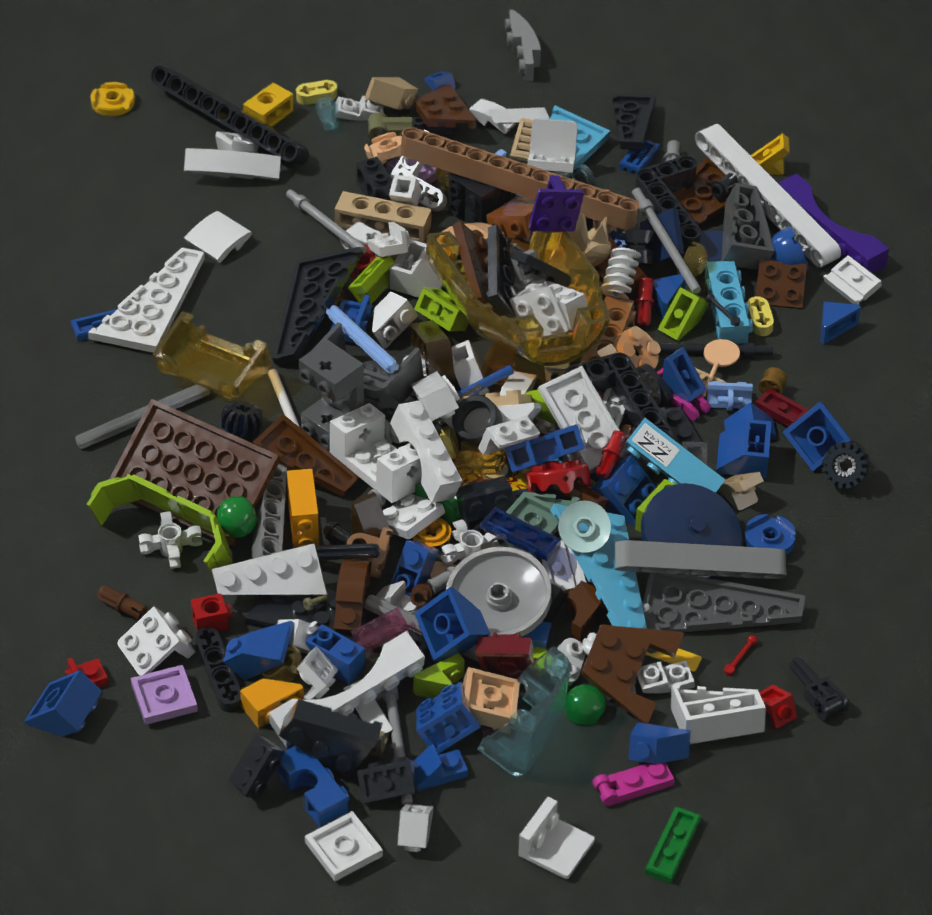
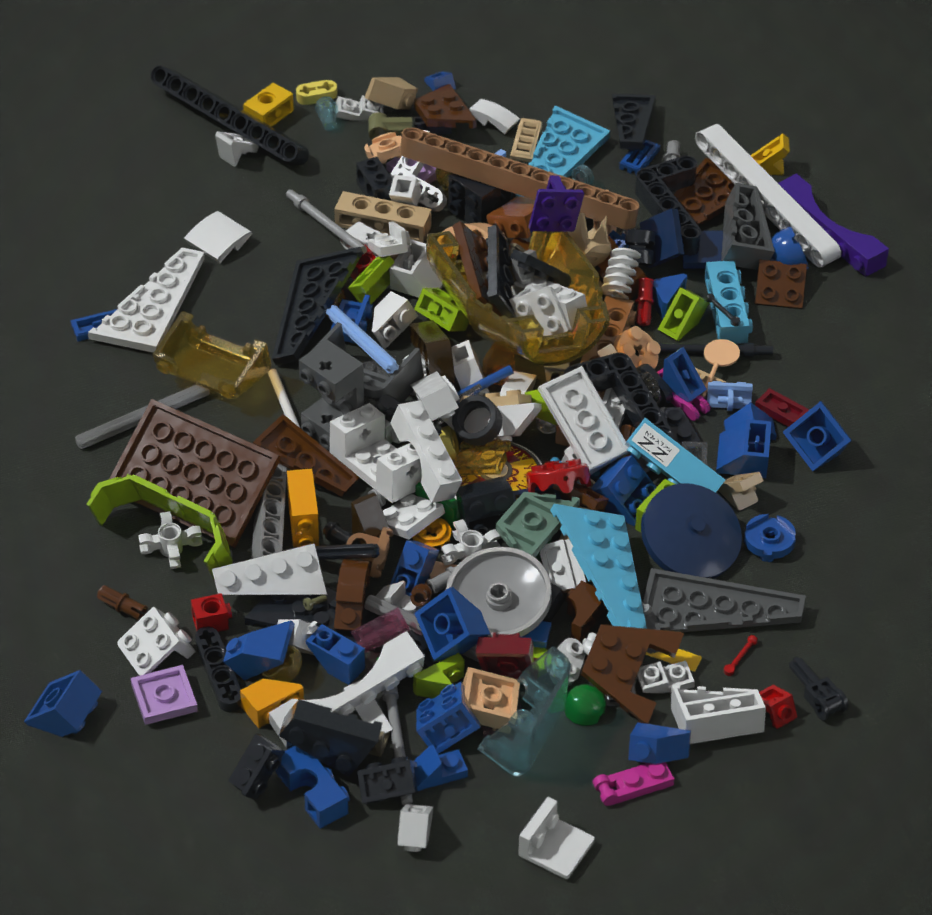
(92, 669): red bracket -> none
(102, 102): yellow tile -> none
(232, 163): white slope -> none
(236, 516): green hair -> none
(241, 418): black gear -> none
(317, 671): white bracket -> none
(343, 846): white plate -> none
(507, 434): white bracket -> none
(515, 115): white sticker -> none
(520, 534): clear blue tile -> none
(523, 43): light grey slope -> none
(546, 448): blue arch -> none
(553, 145): white bracket -> none
(594, 517): light aqua dish -> none
(611, 454): red axle -> none
(647, 210): light grey bar -> none
(673, 845): green tile -> none
(696, 259): clear yellow hair -> none
(700, 559): light grey beam -> none
(721, 187): black pin -> none
(764, 315): light yellow beam -> none
(774, 379): pearl gold wheel -> none
(837, 454): black bush -> none
(838, 319): blue slope -> none
(852, 280): white plate -> none

